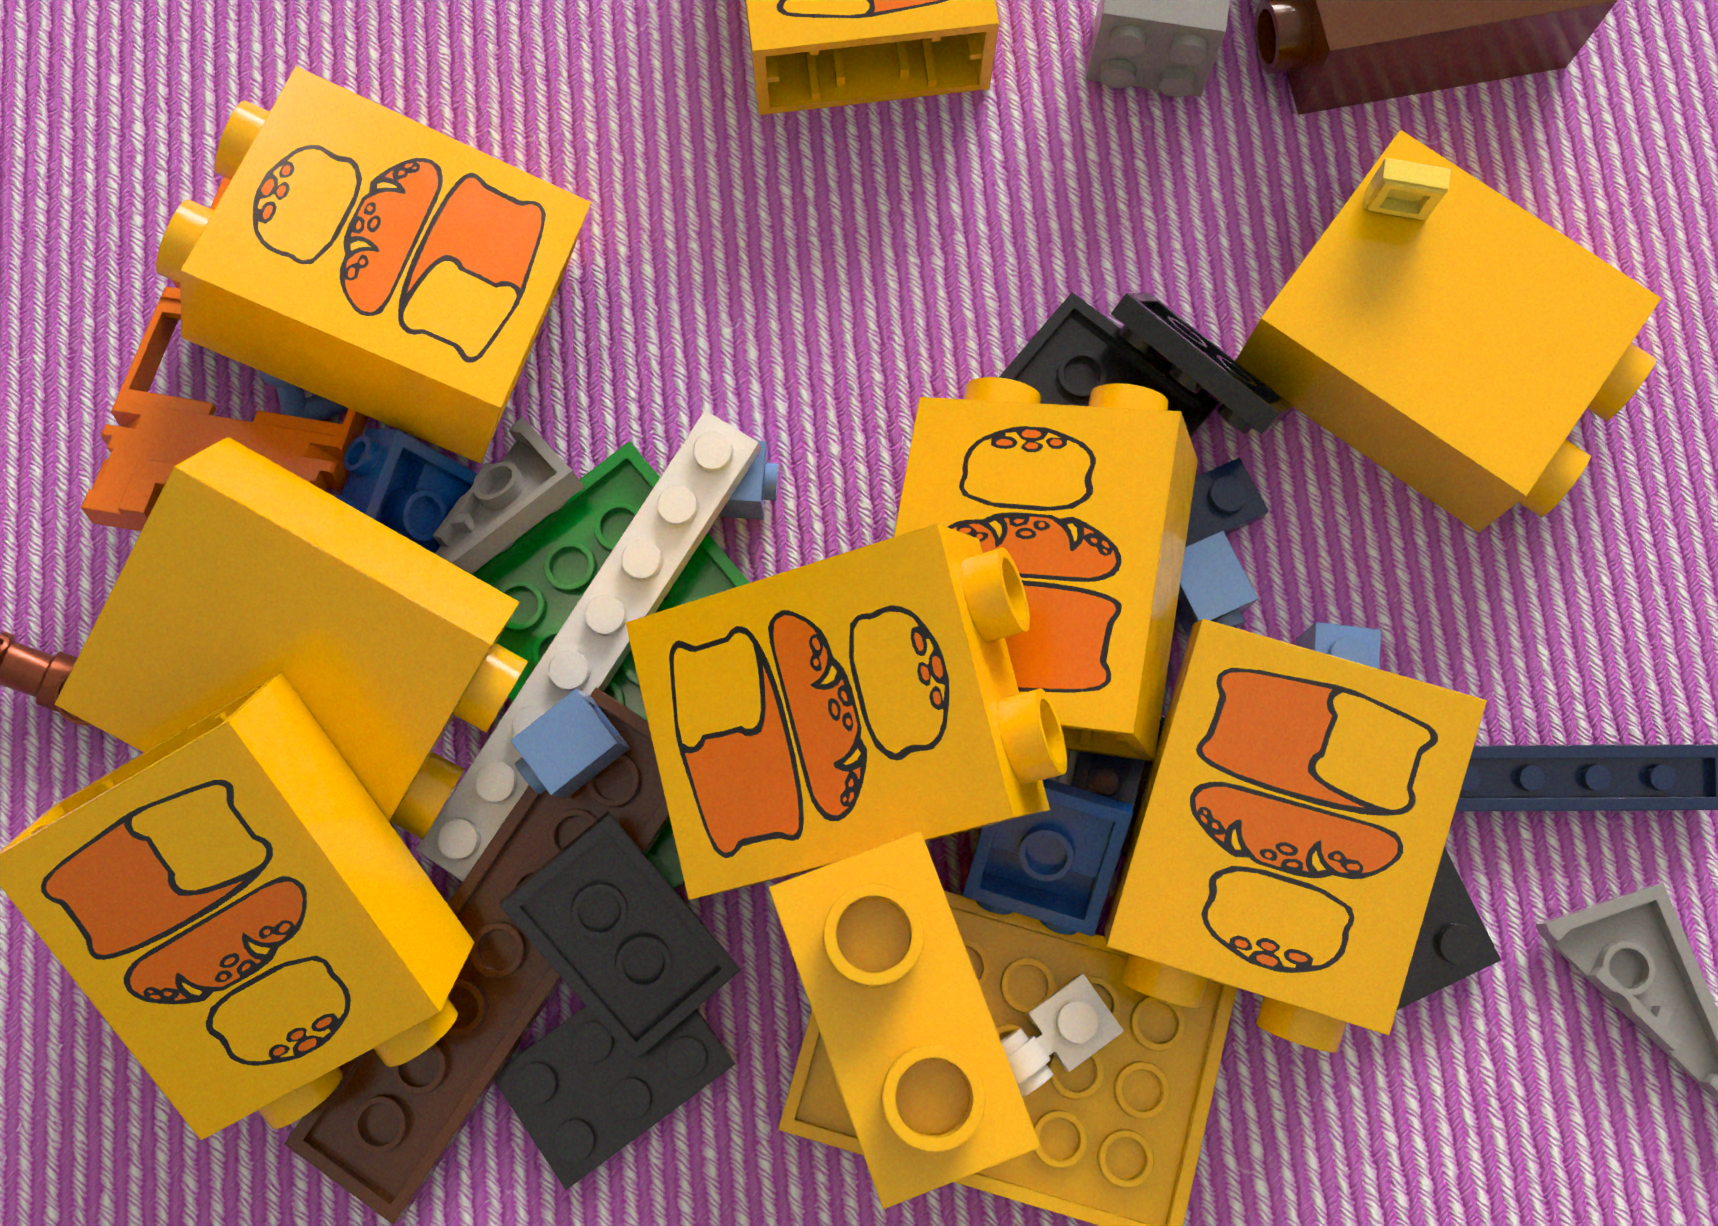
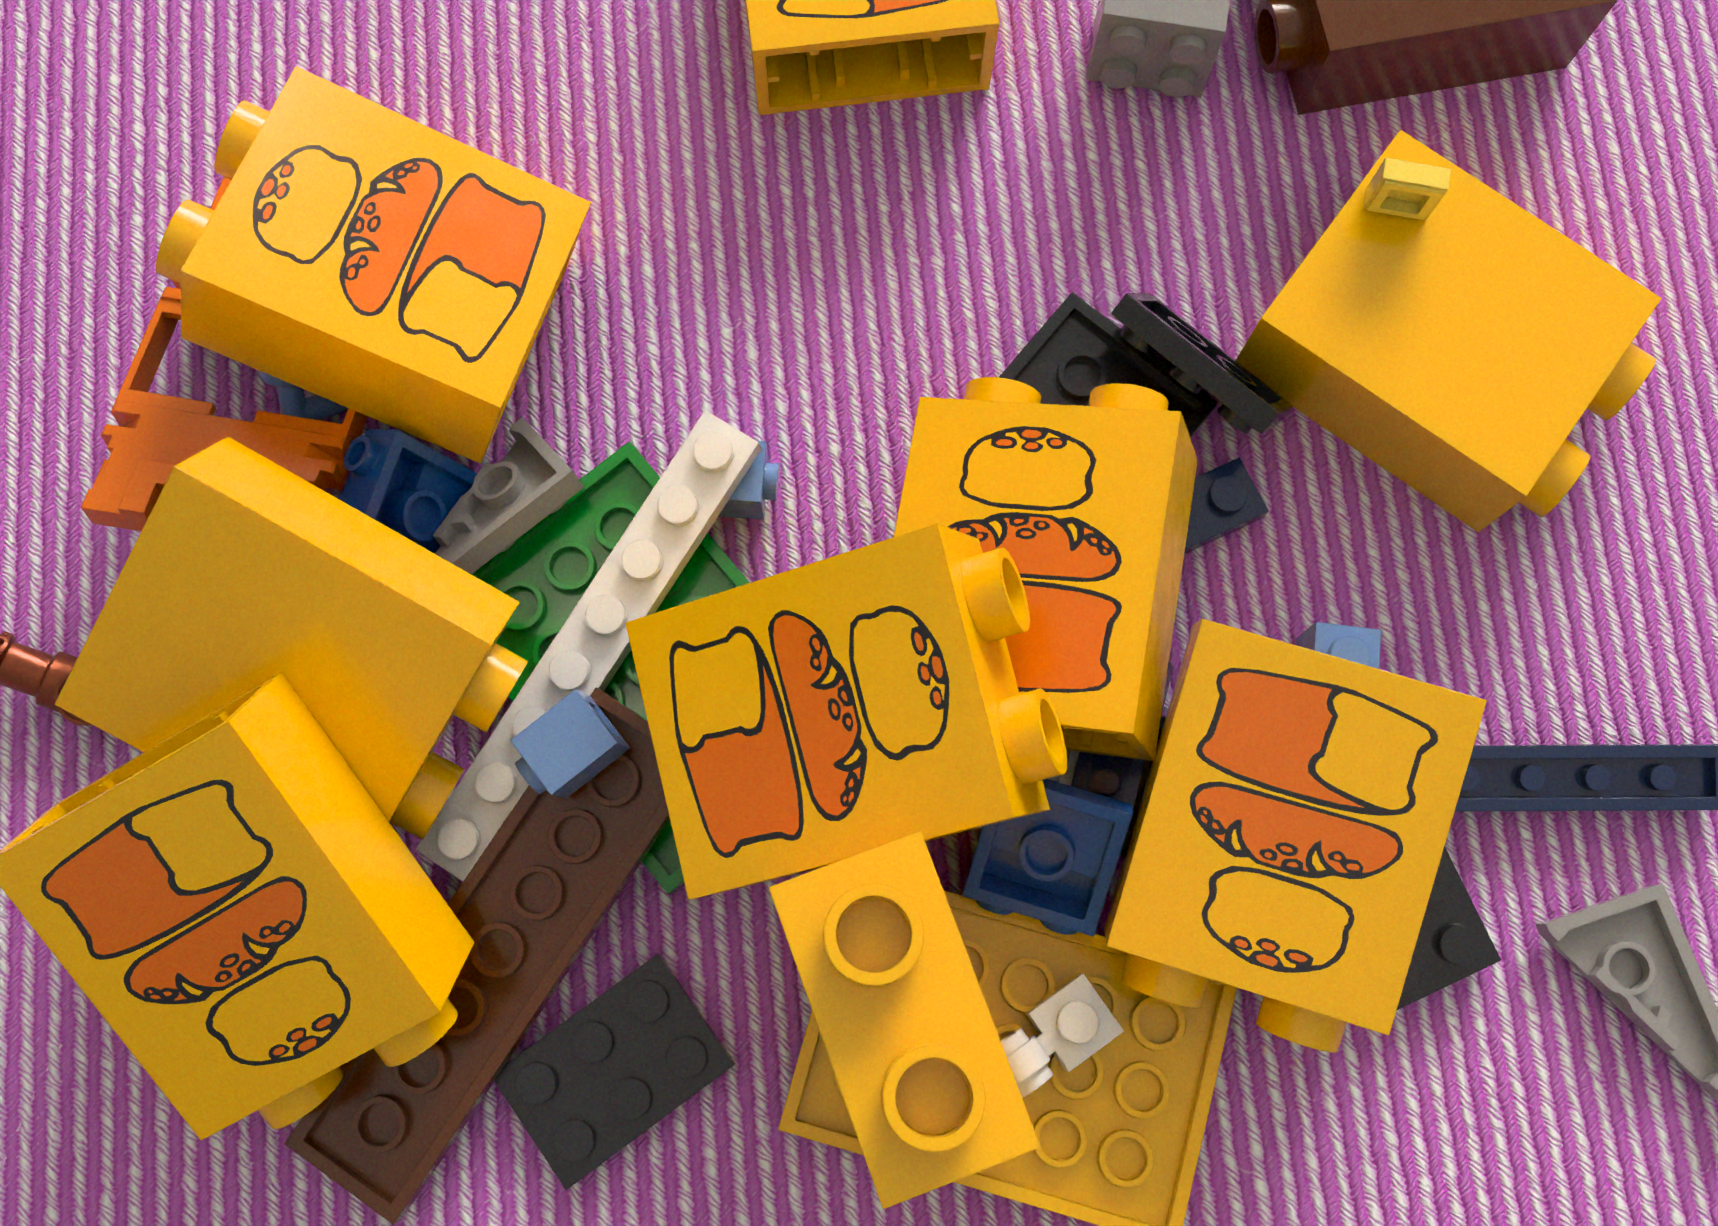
(620, 936): black plate -> none
(1213, 585): medium blue brick -> none

